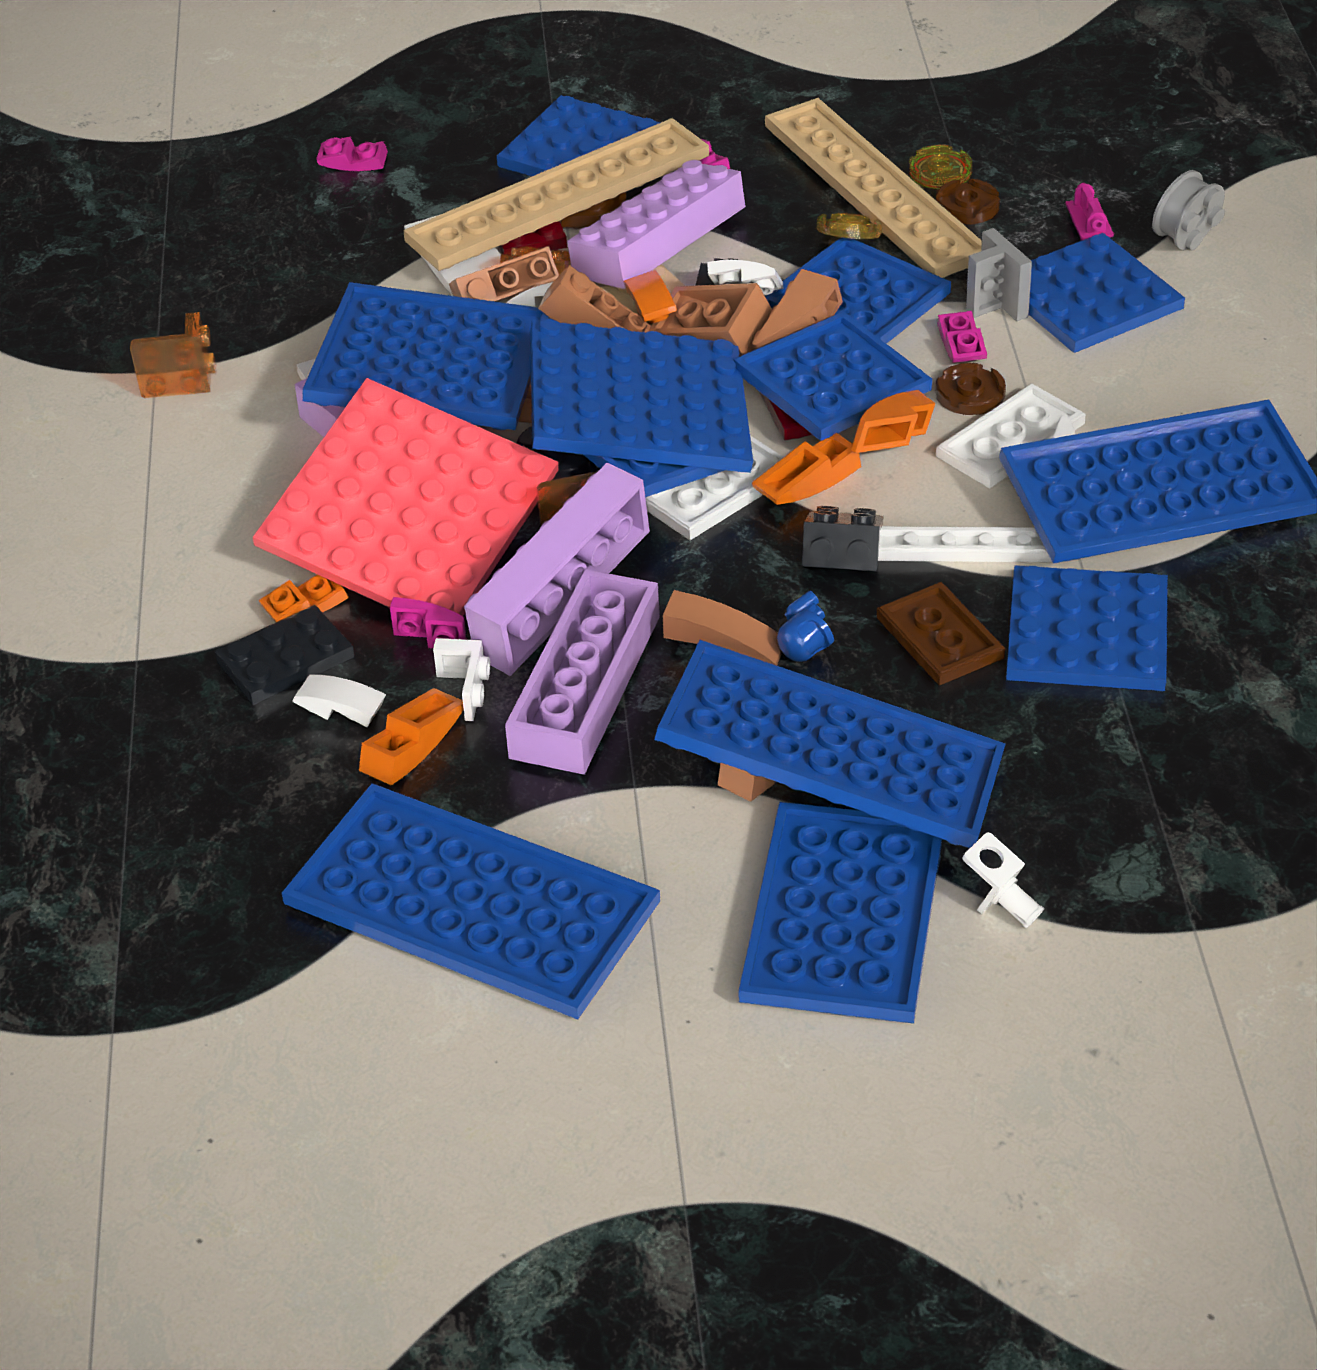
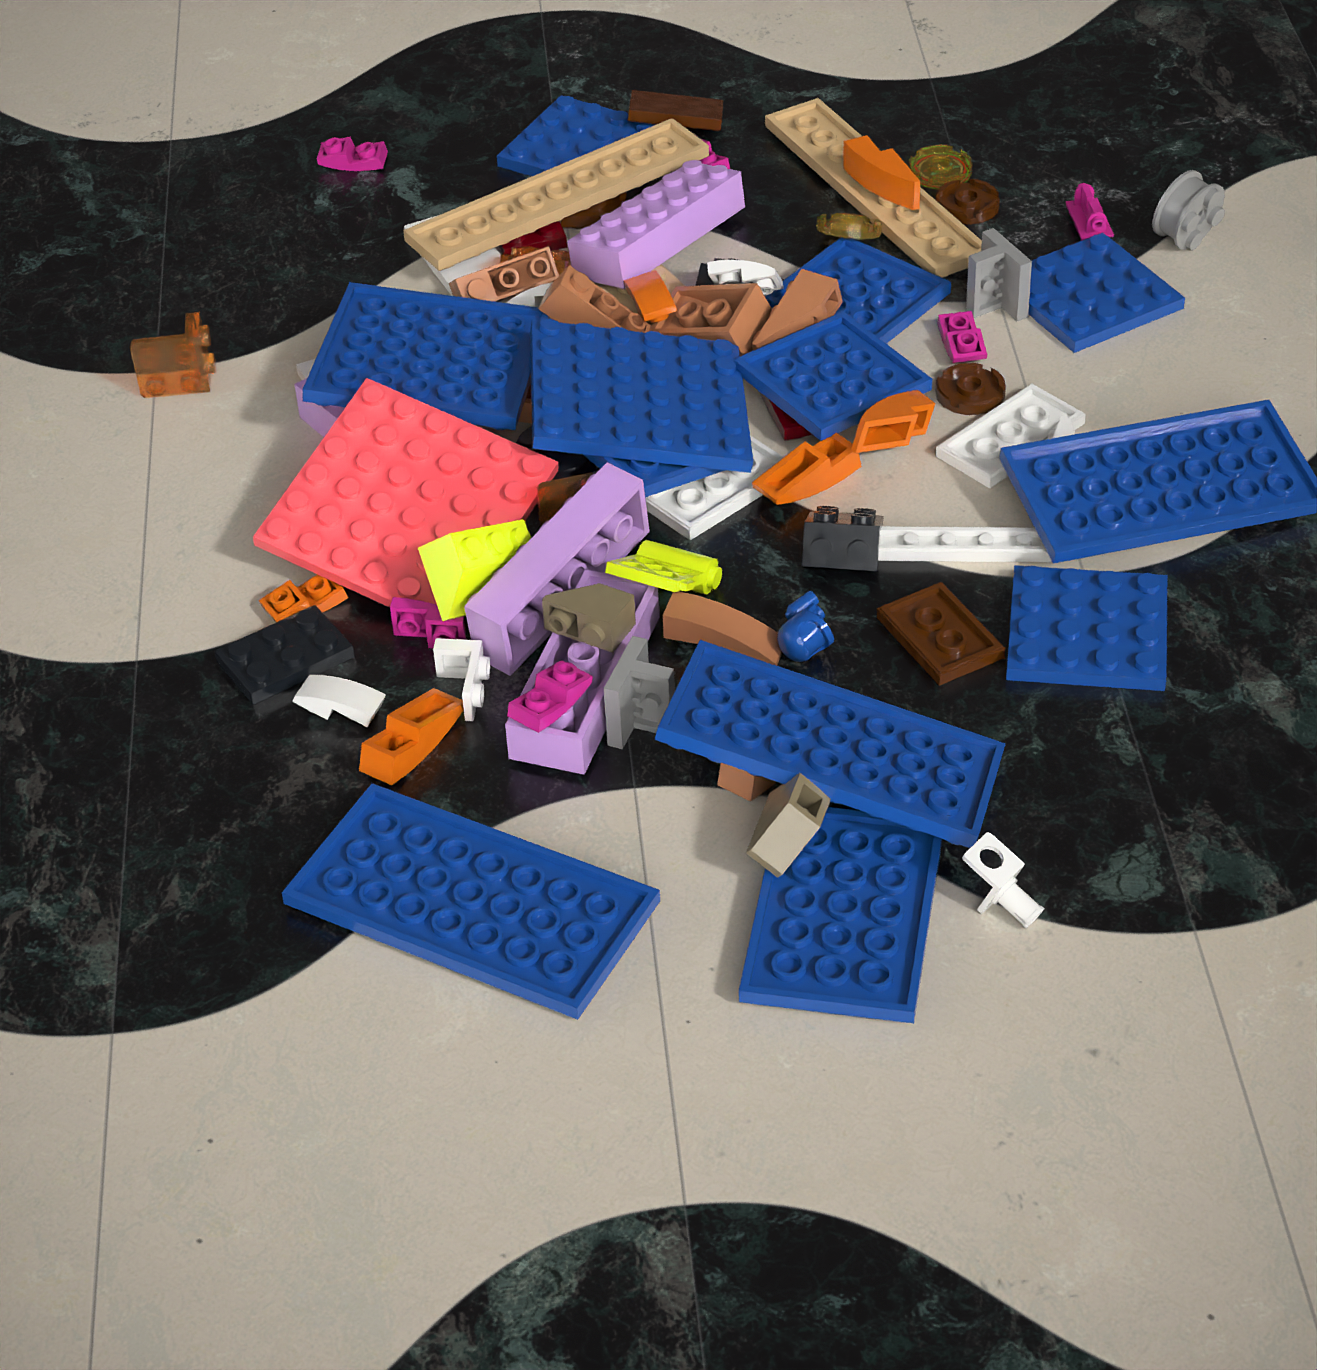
(466, 562): none -> neon yellow slope
(553, 695): none -> dark pink slope
(591, 615): none -> dark tan slope
(636, 693): none -> light grey bracket
(668, 568): none -> neon yellow piece
(686, 110): none -> reddish brown tile
(787, 823): none -> dark tan slope
(881, 172): none -> orange slope

